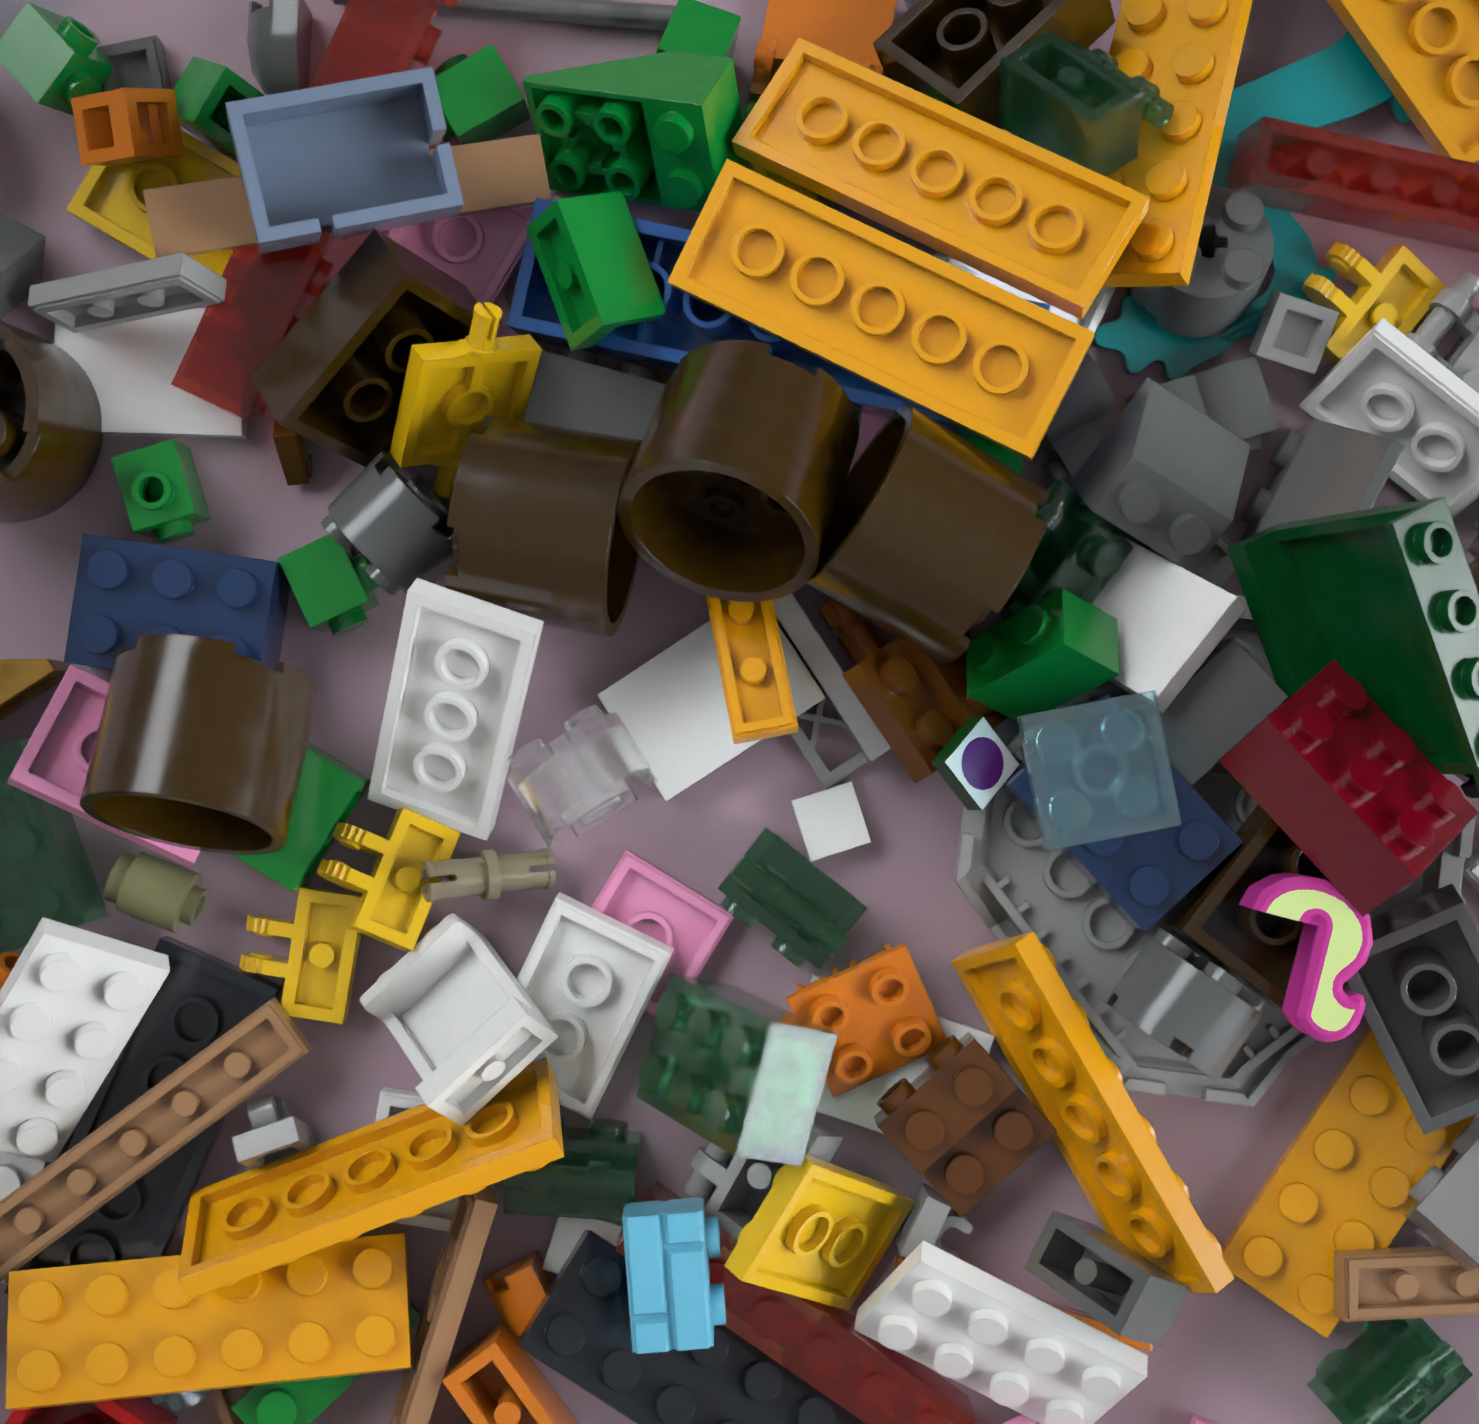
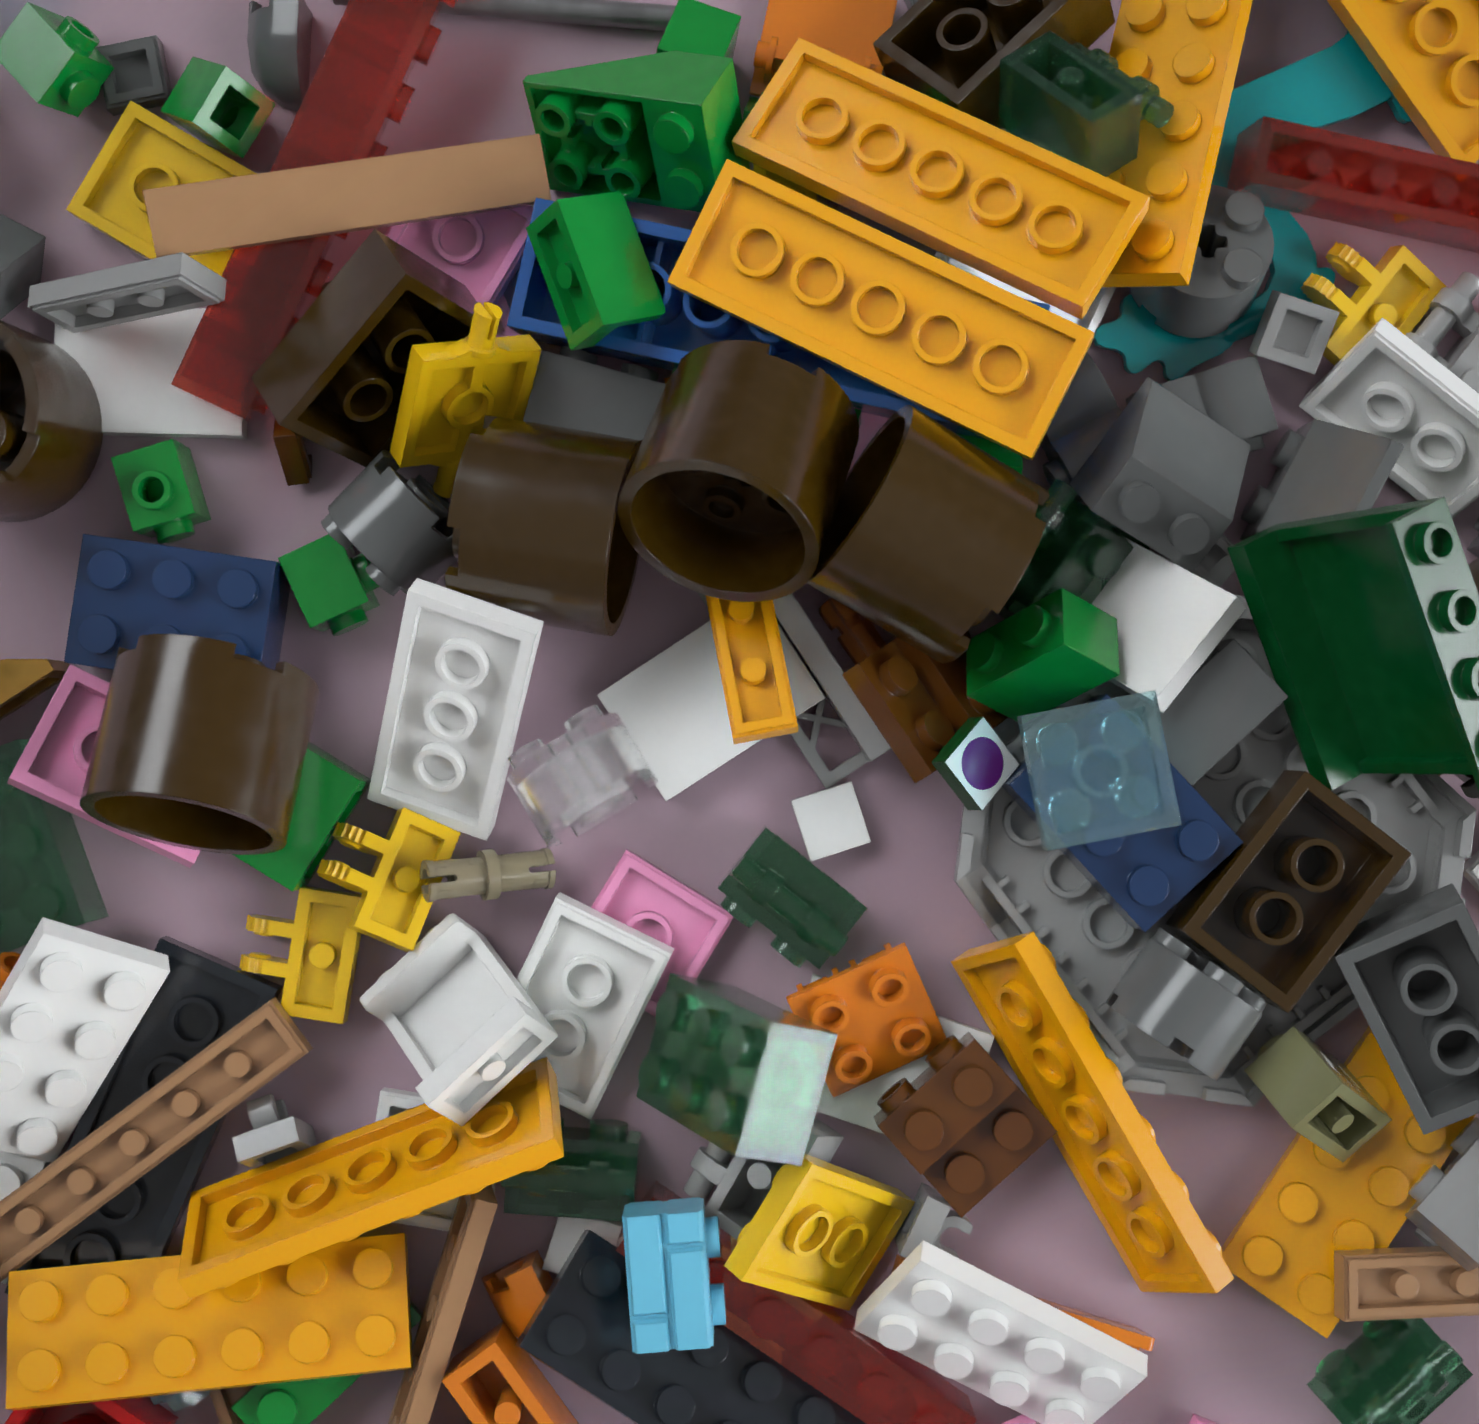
(127, 126): orange brick -> none
(156, 891): olive brick -> none
(344, 158): sand blue piece -> none
(479, 97): green brick -> none
(1107, 1279): dark grey brick -> none
(1316, 1094): none -> olive brick
(1329, 952): dark pink animal -> none
(1349, 788): dark red brick -> none

